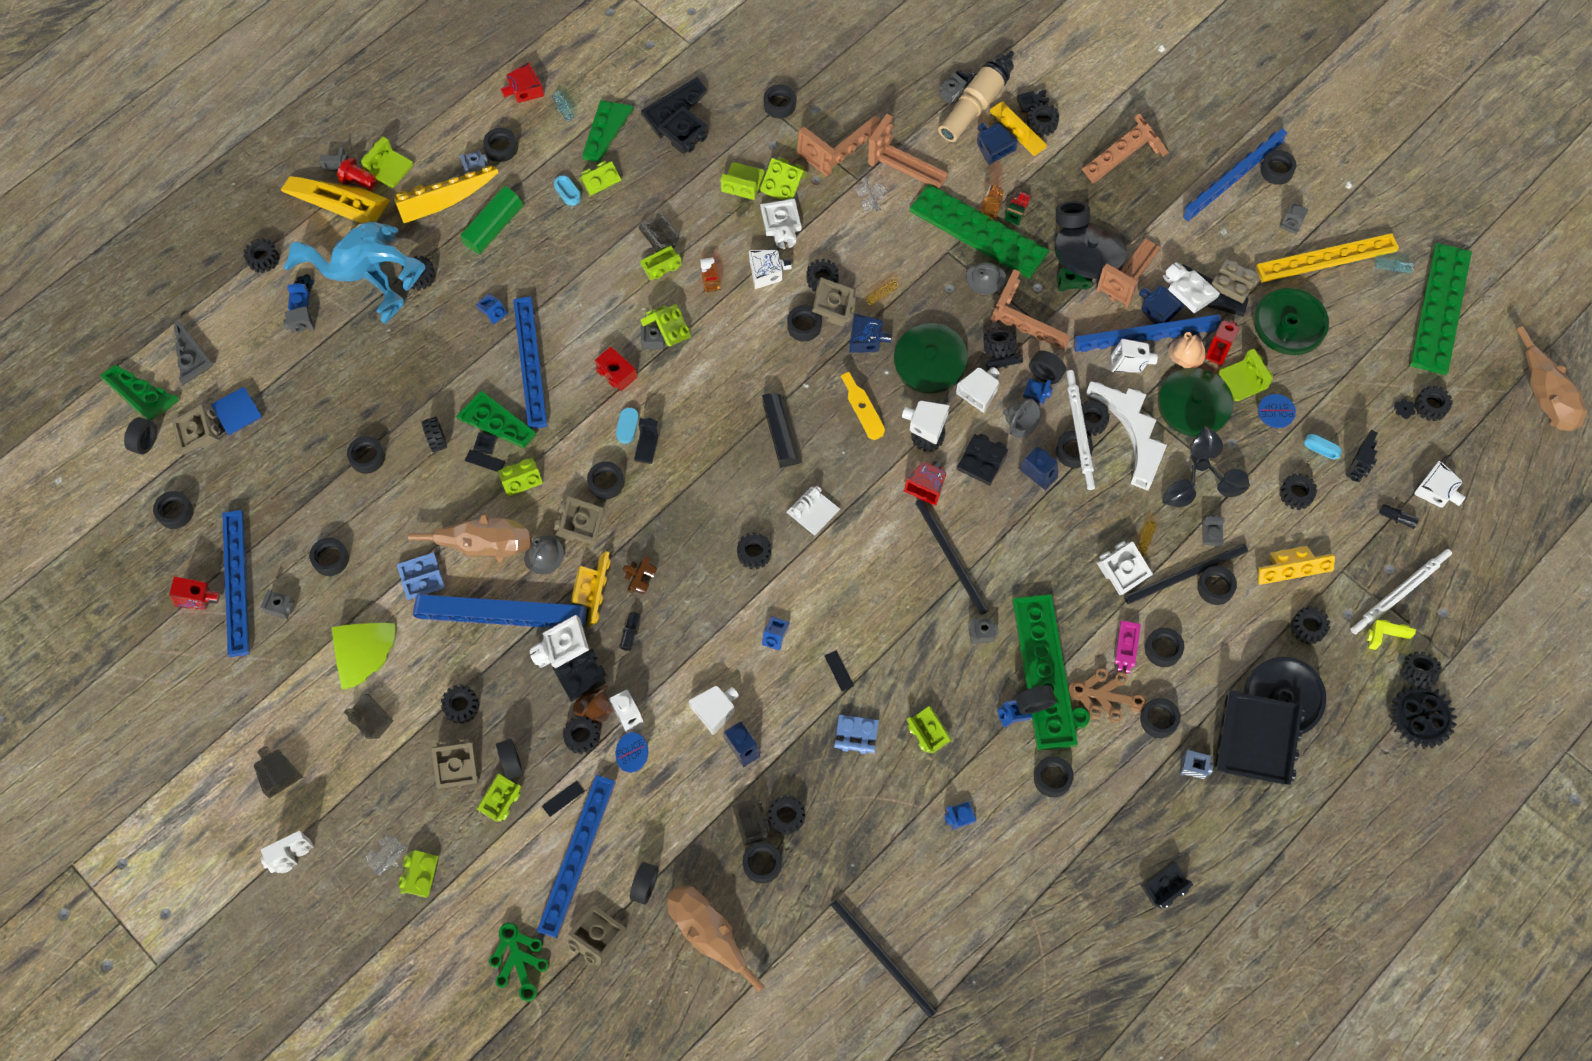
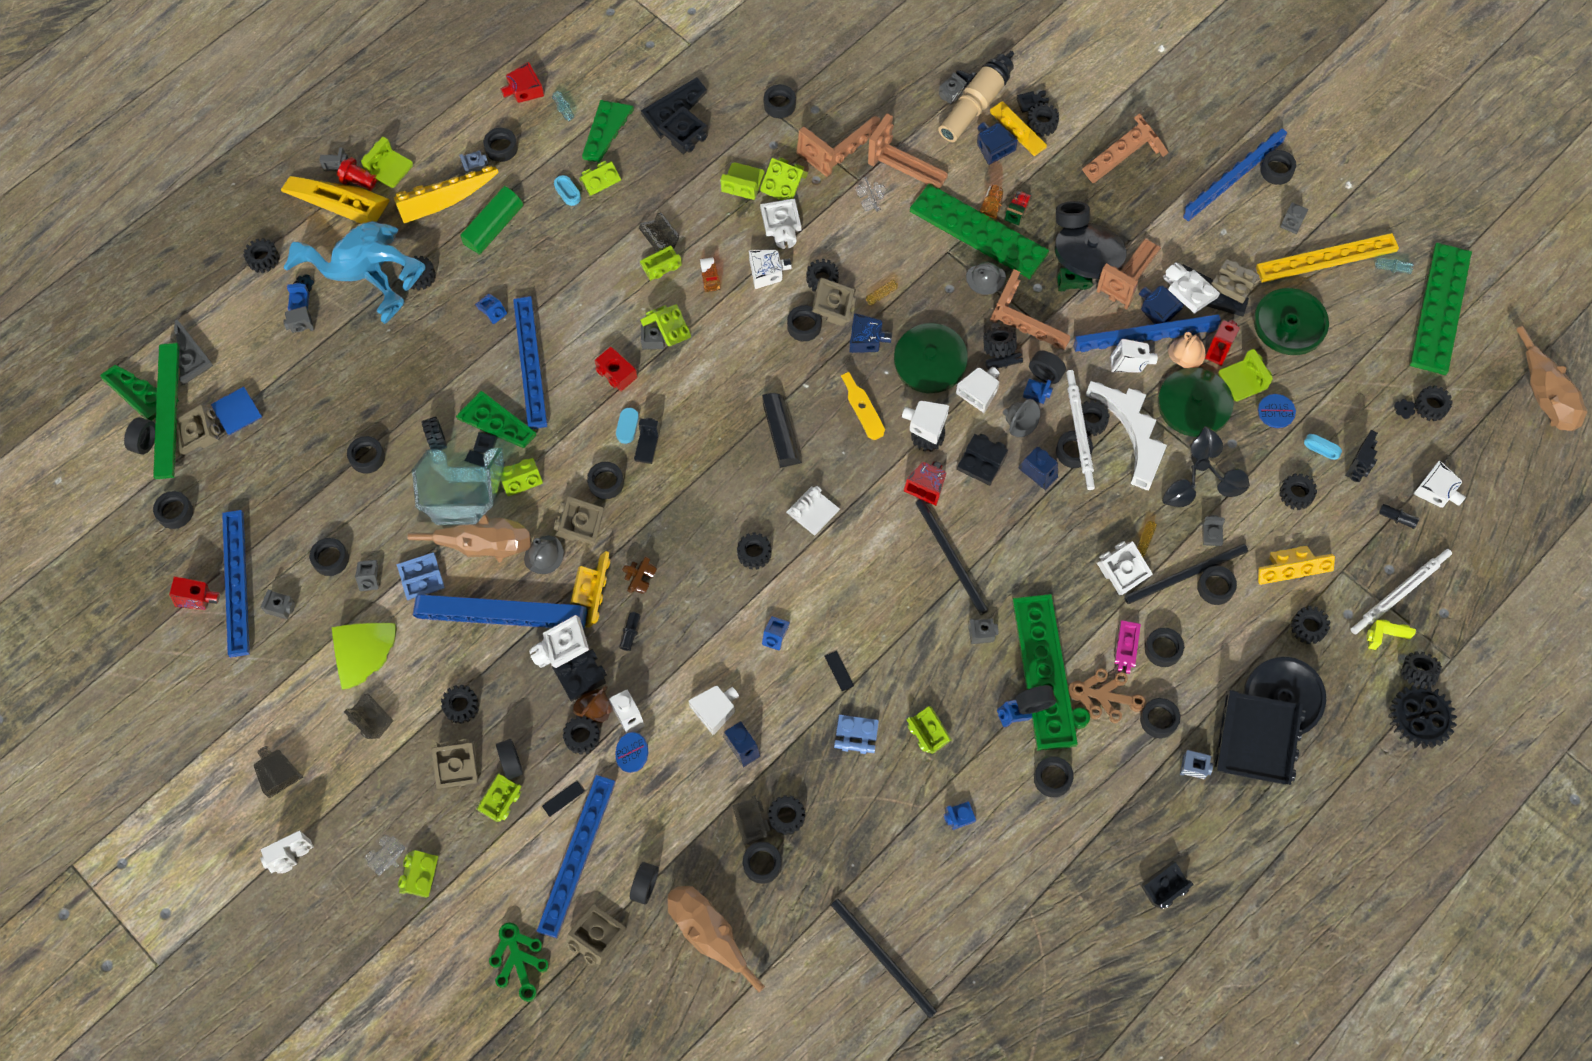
(166, 411): none -> green tile
(367, 575): none -> dark grey bracket
(456, 493): none -> clear light blue windscreen

